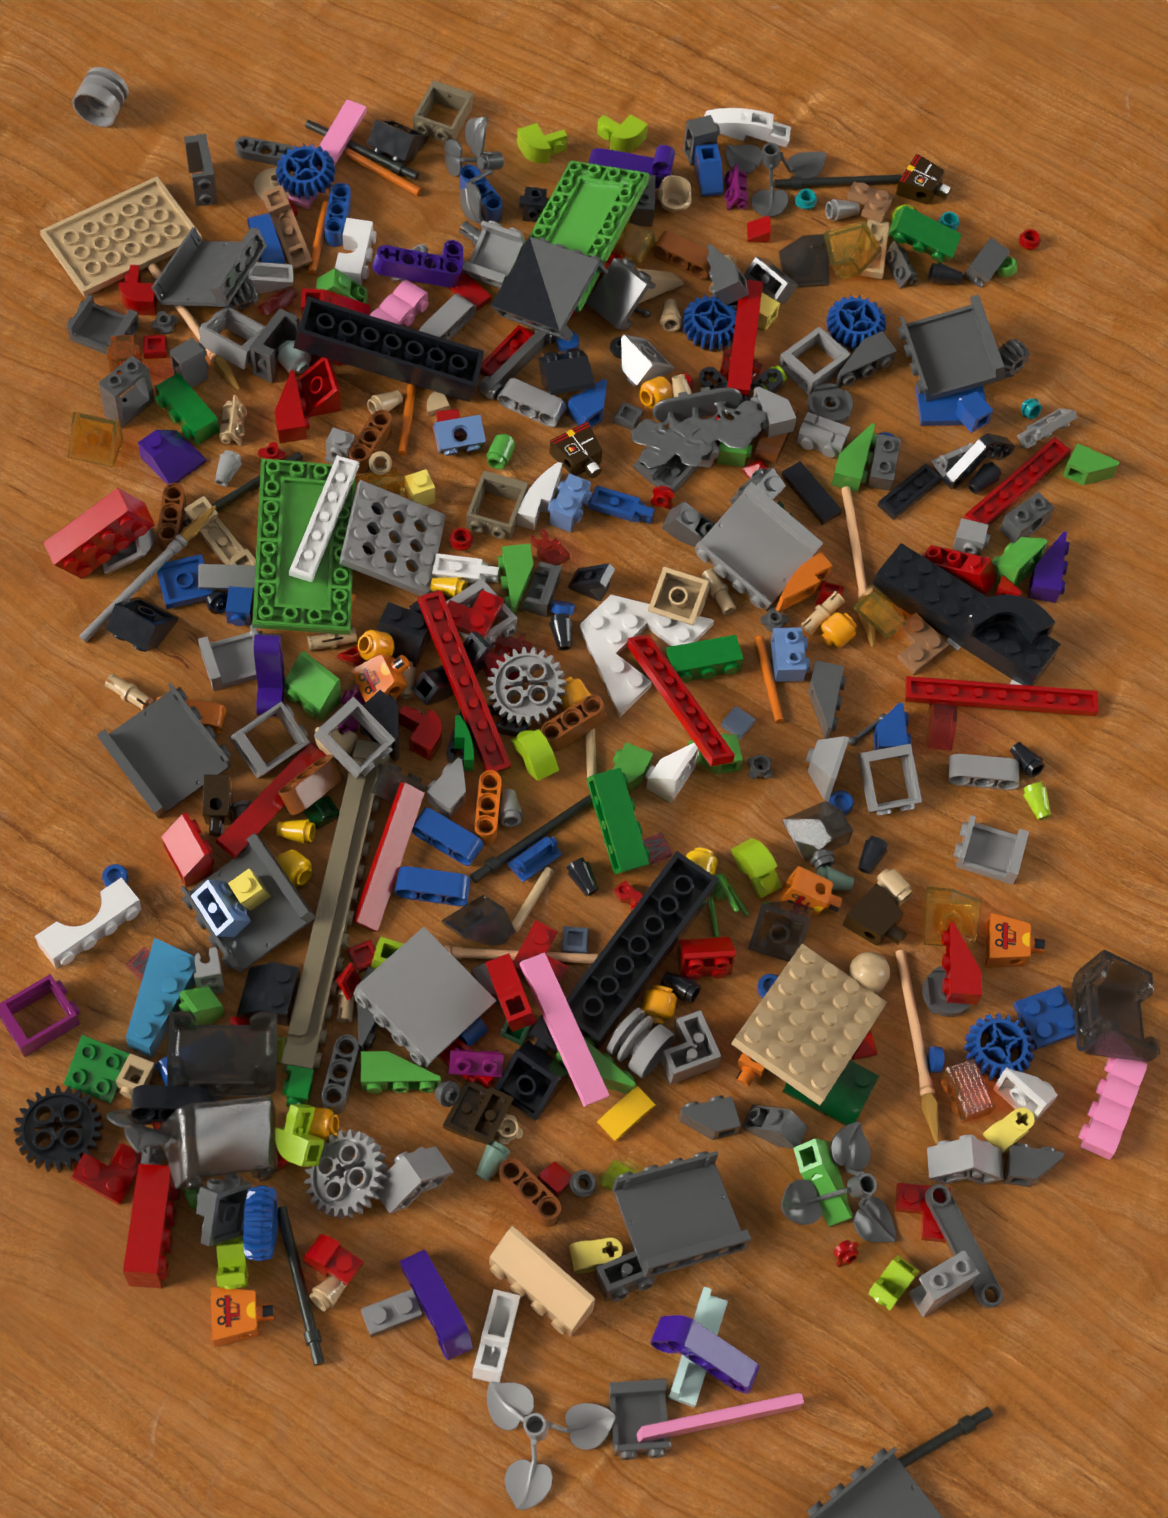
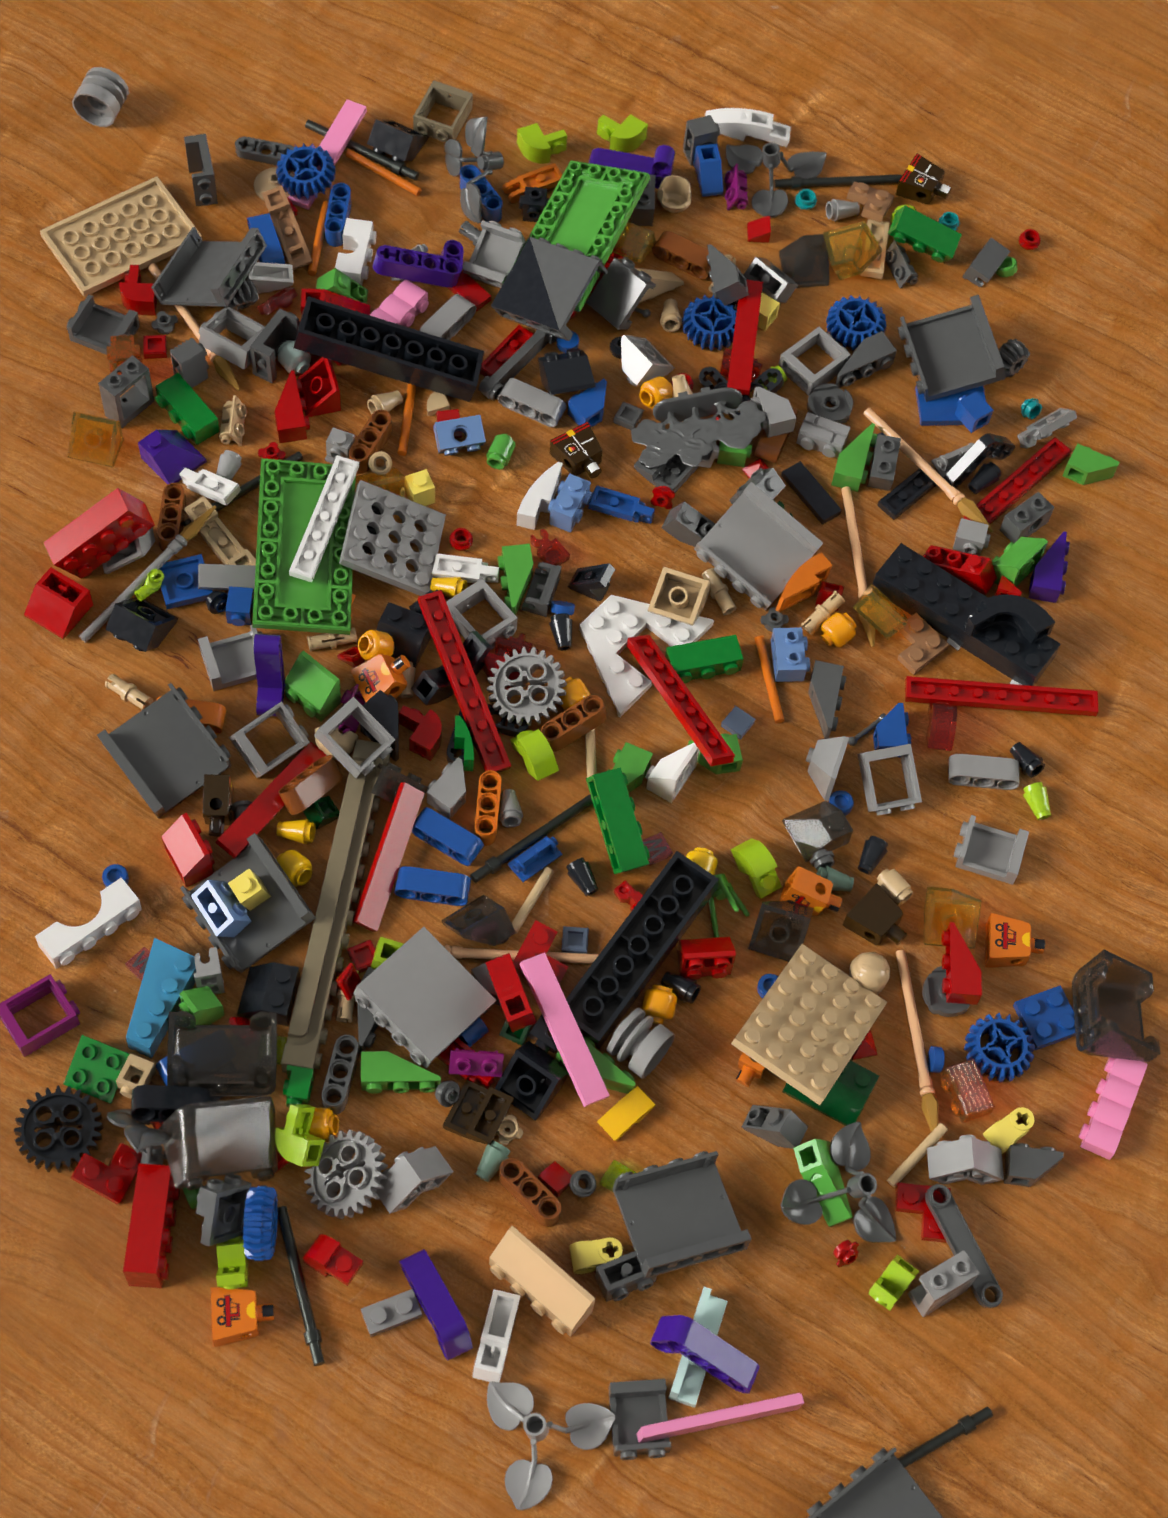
(58, 603): none -> red slope
(152, 584): none -> lime arm
(210, 485): none -> white hinge
(327, 1293): tan cone -> none
(479, 617): red plate -> none
(500, 486): dark tan window -> none
(544, 177): none -> orange hinge
(696, 1049): light grey brick -> none
(713, 1118): dark grey slope -> none
(764, 762): dark grey plate -> none
(917, 1155): none -> tan bar
(943, 274): black cone -> none
(967, 507): none -> light nougat piece
(1025, 1091): white slope -> none

